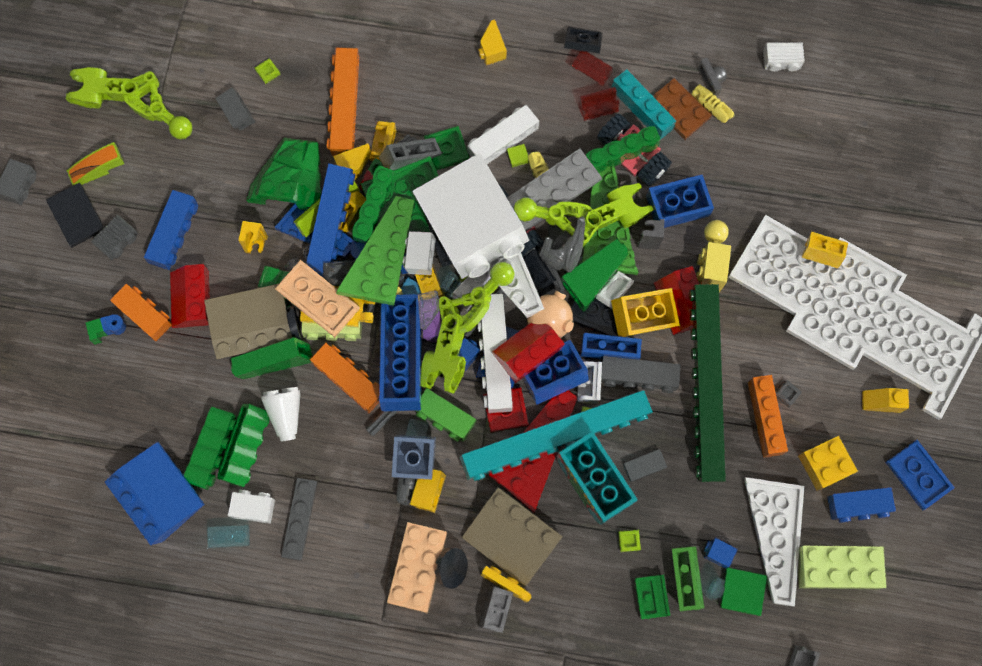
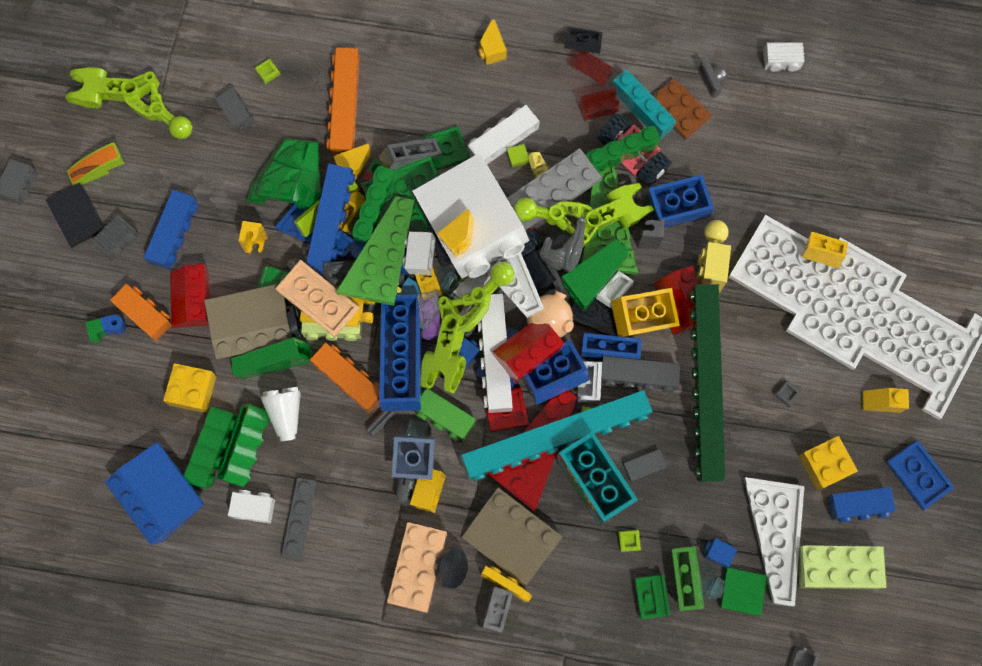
(190, 388): none -> yellow brick
(228, 536): clear light blue plate -> none
(383, 136): yellow hinge -> none
(458, 233): none -> yellow slope
(714, 105): light yellow hinge -> none
(767, 416): orange brick -> none

